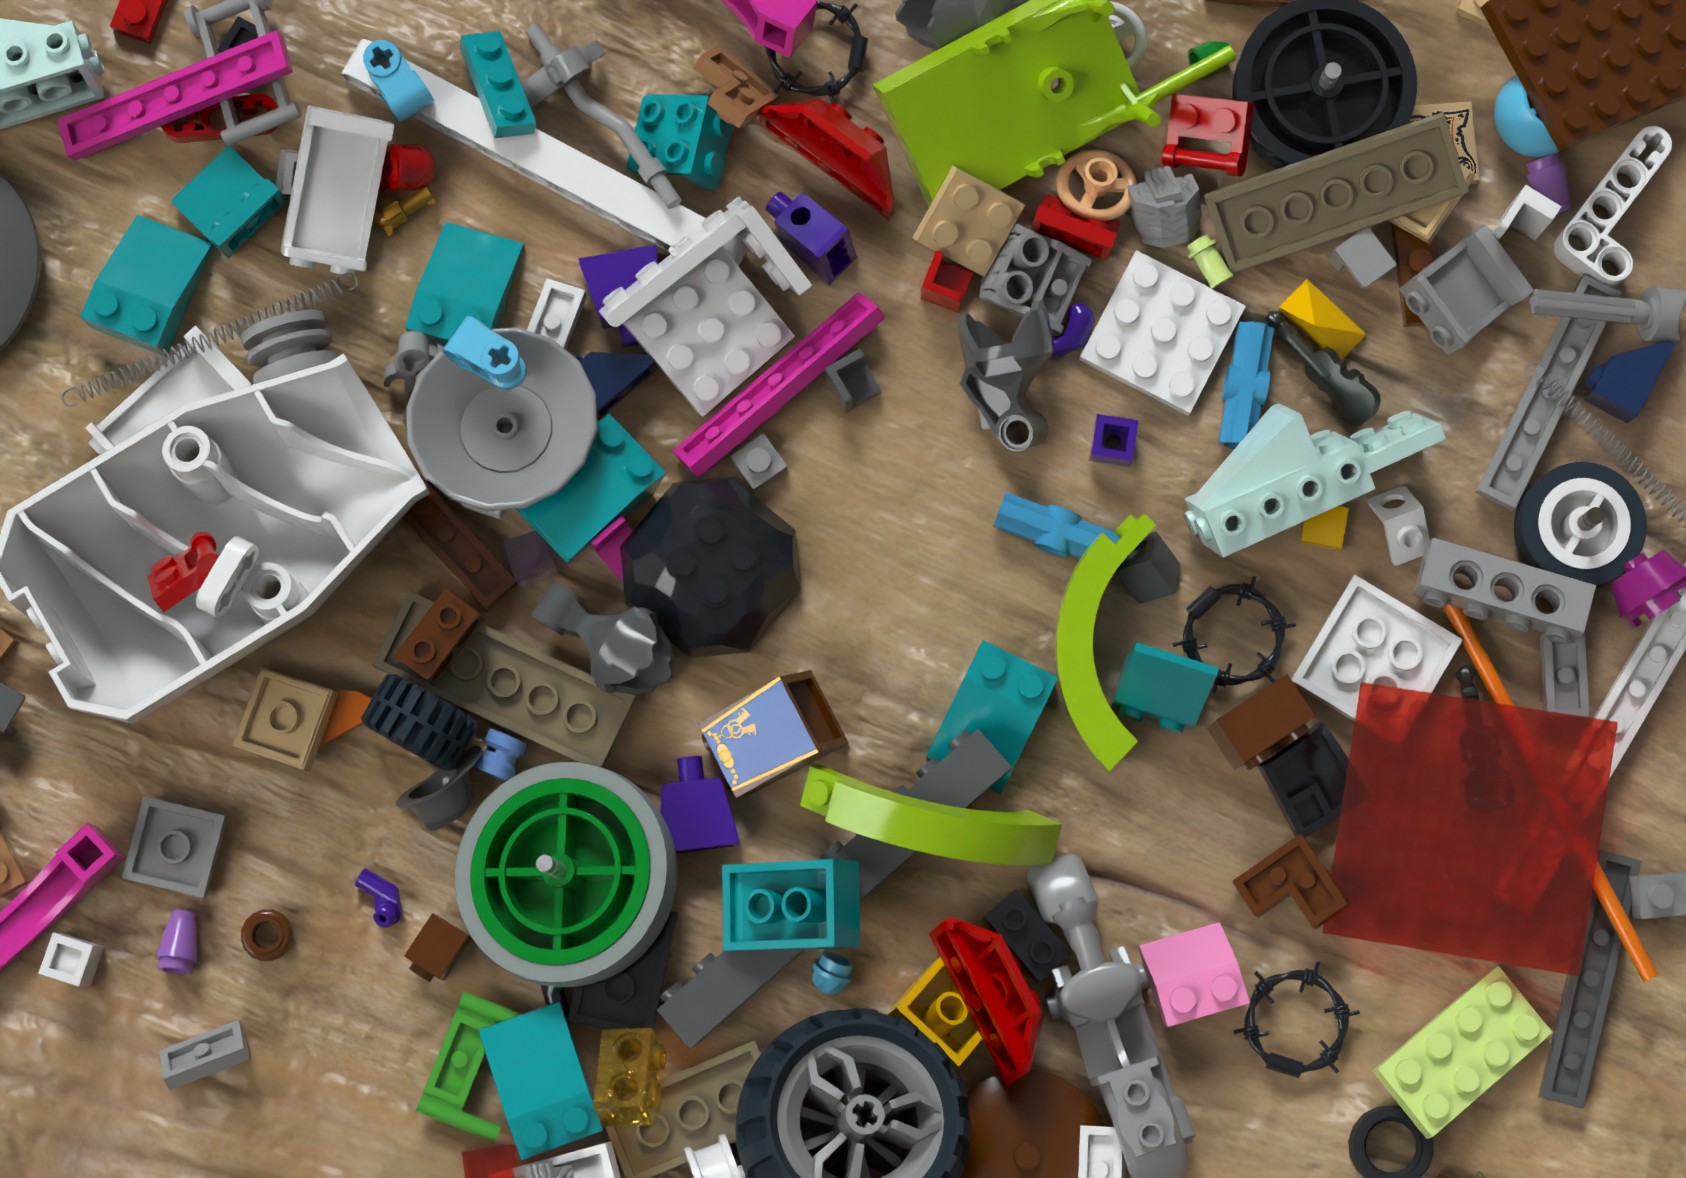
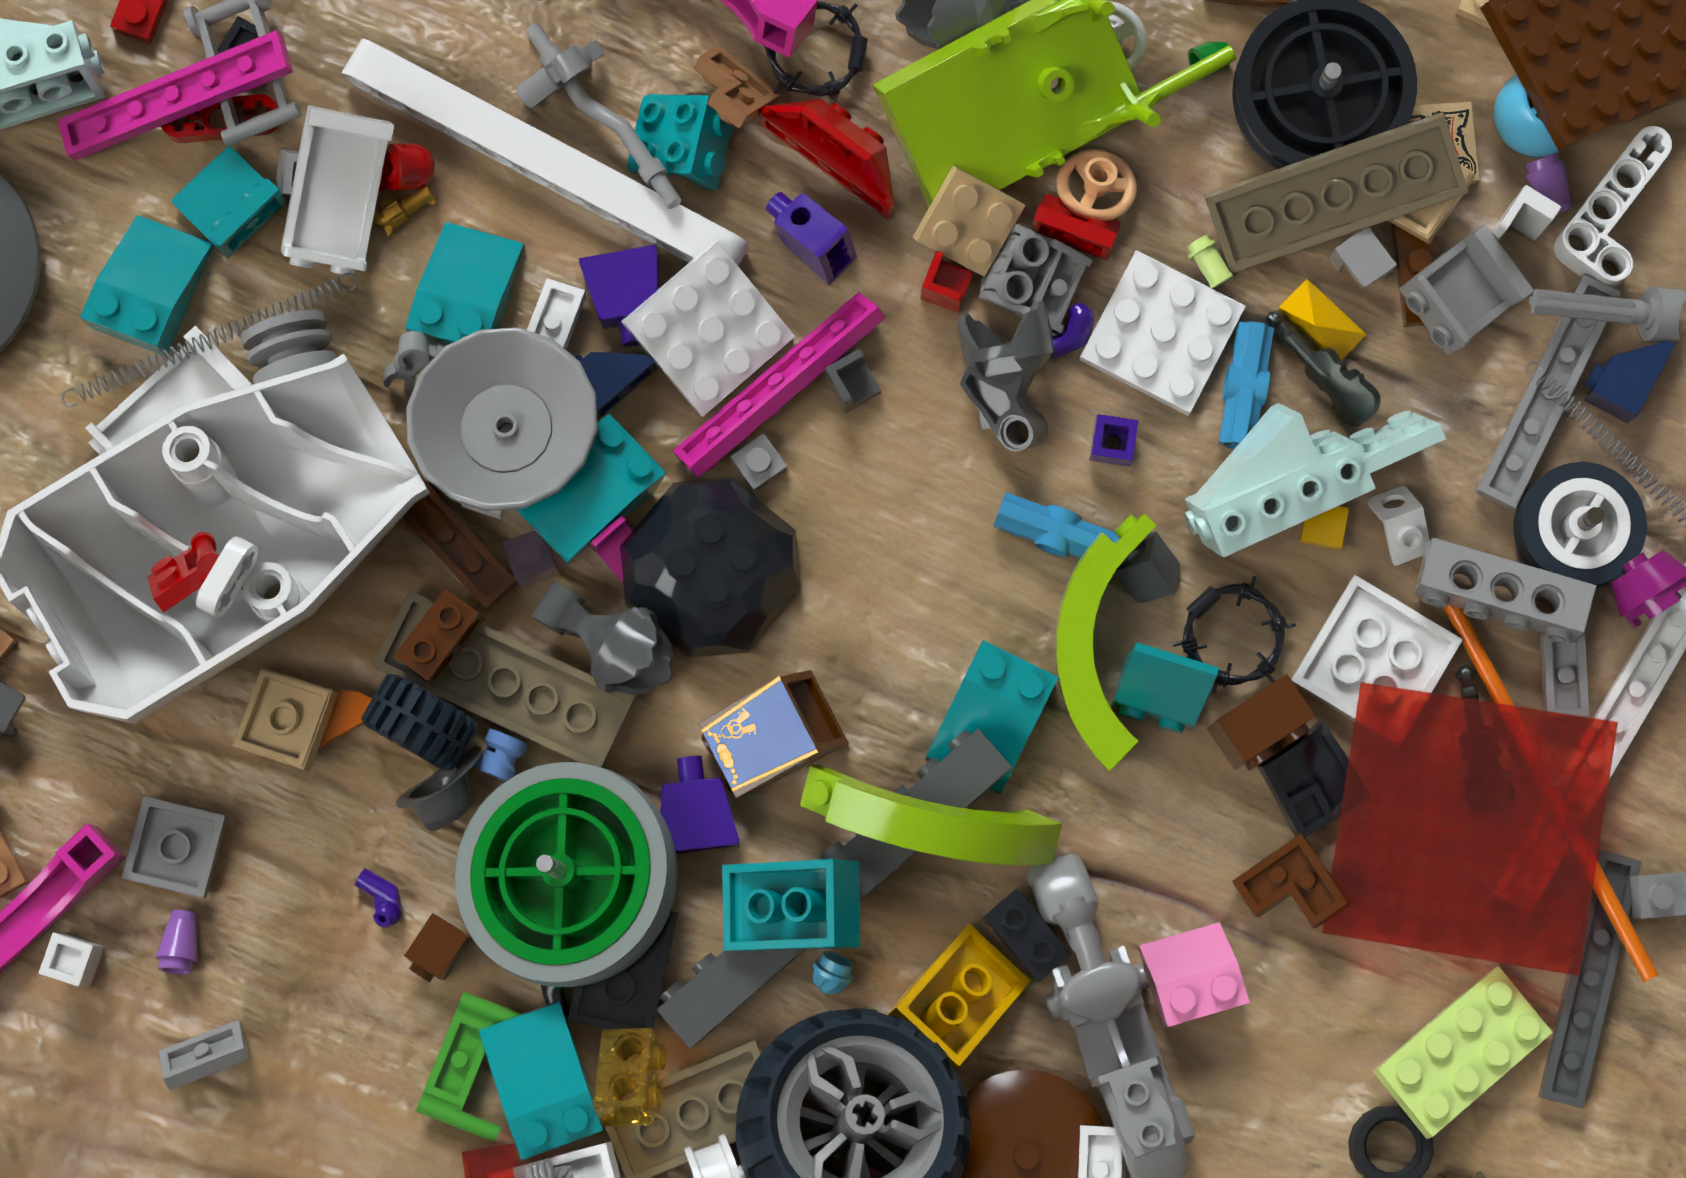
(250, 927): reddish brown piece -> none
(398, 84): medium azure piece -> none
(486, 354): medium azure piece -> none
(497, 84): teal plate -> none
(688, 253): white bracket -> none
(993, 993): red wedge -> none
(1165, 208): light grey hair -> none
(1210, 120): red plate -> none
(1285, 1064): black piece -> none

